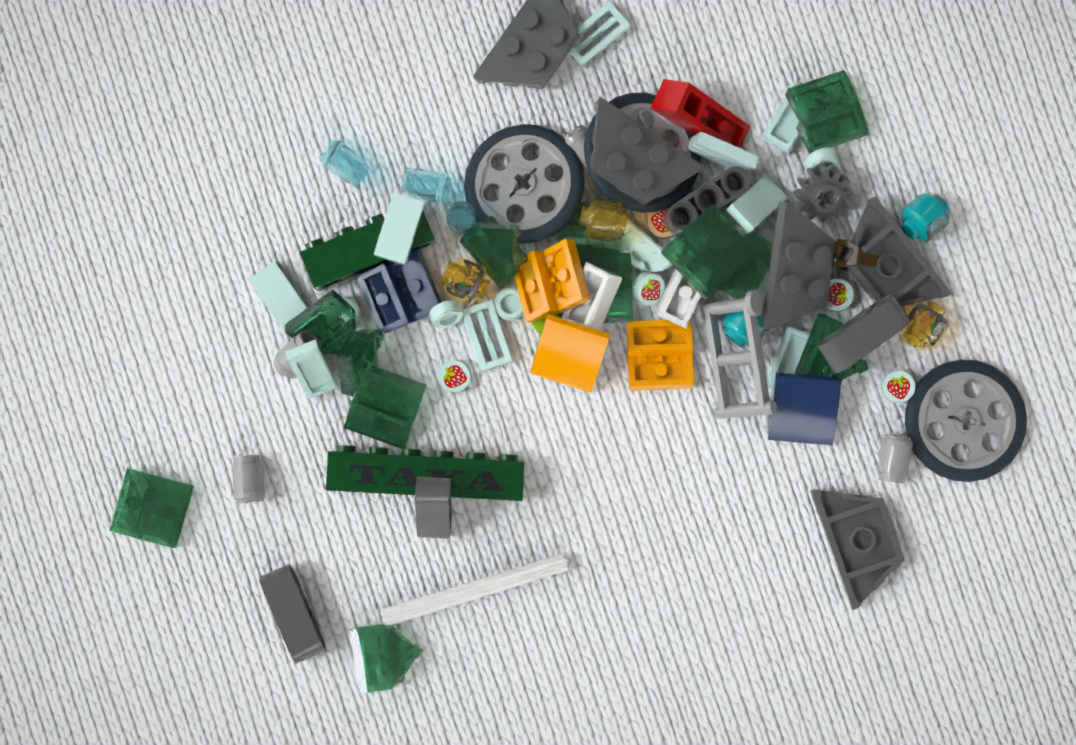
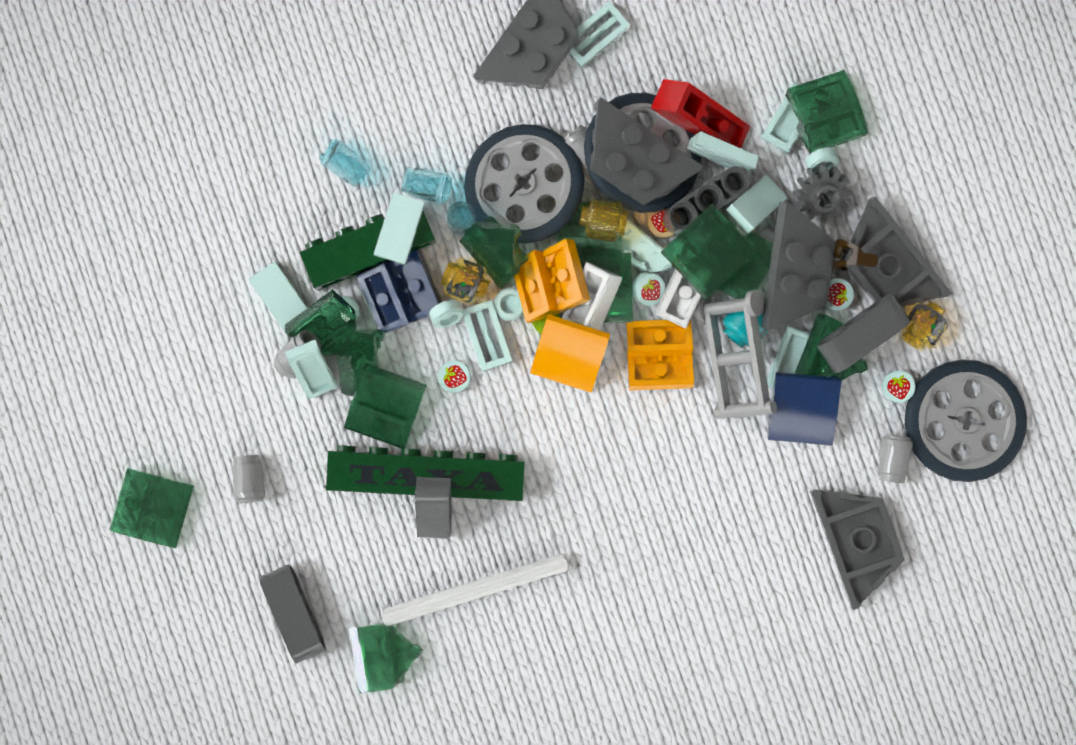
(925, 217): teal head -> none

